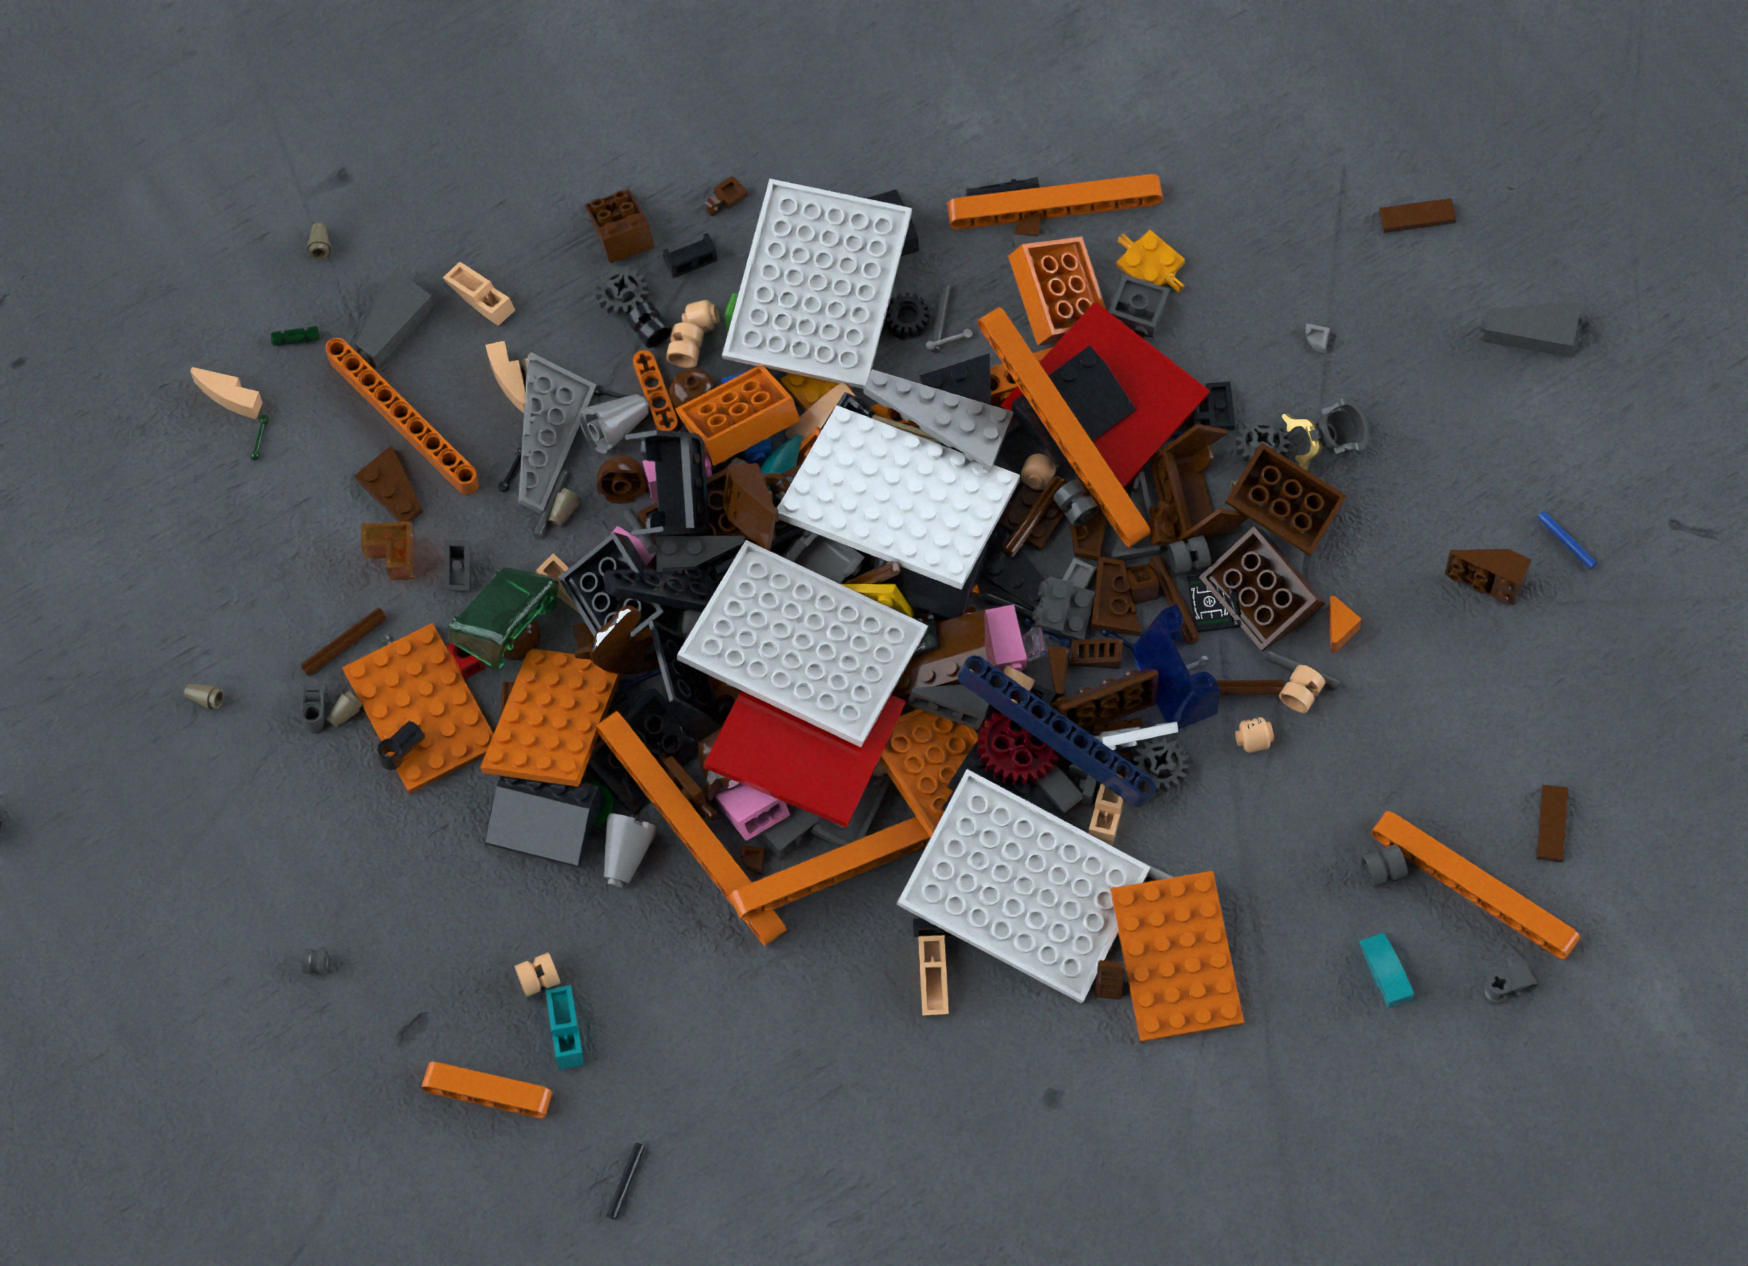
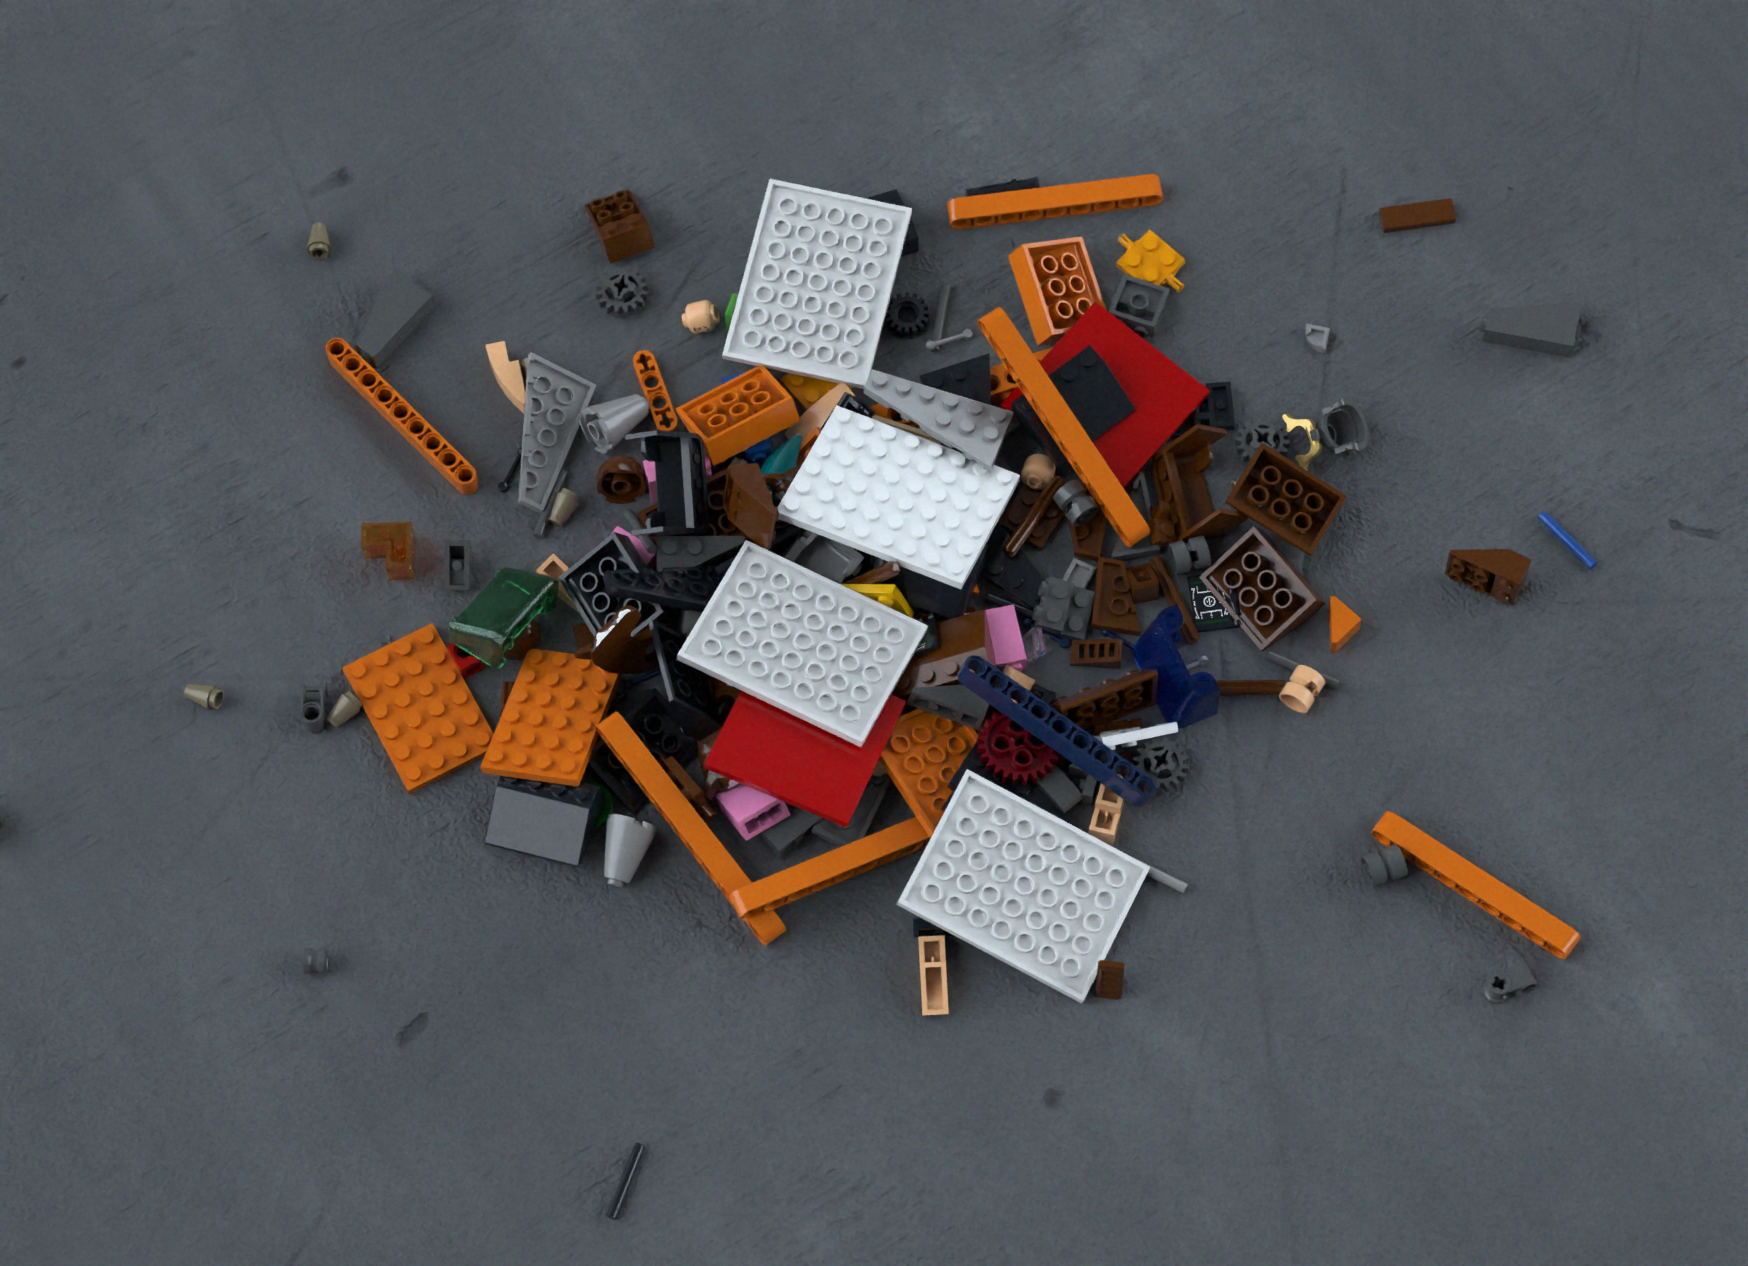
(228, 392): light nougat slope -> none
(264, 420): dark green hinge -> none
(295, 336): dark green axle -> none
(343, 641): reddish brown axle -> none
(390, 486): reddish brown wing -> none
(401, 744): black piece -> none
(479, 293): light nougat slope -> none
(486, 1090): orange beam -> none
(527, 974): light nougat wheel -> none
(564, 1027): teal slope -> none
(600, 391): black hinge -> none
(649, 325): black wheel -> none
(685, 345): light nougat wheel -> none
(690, 257): black hinge -> none
(690, 385): reddish brown cylinder -> none
(726, 193): reddish brown plate -> none
(753, 858): reddish brown tile -> none
(1029, 225): reddish brown tile -> none
(1058, 665): reddish brown slope -> none
(1176, 956): orange plate -> none
(1254, 735): light nougat head -> none
(1387, 971): teal slope -> none
(1552, 823): reddish brown tile -> none

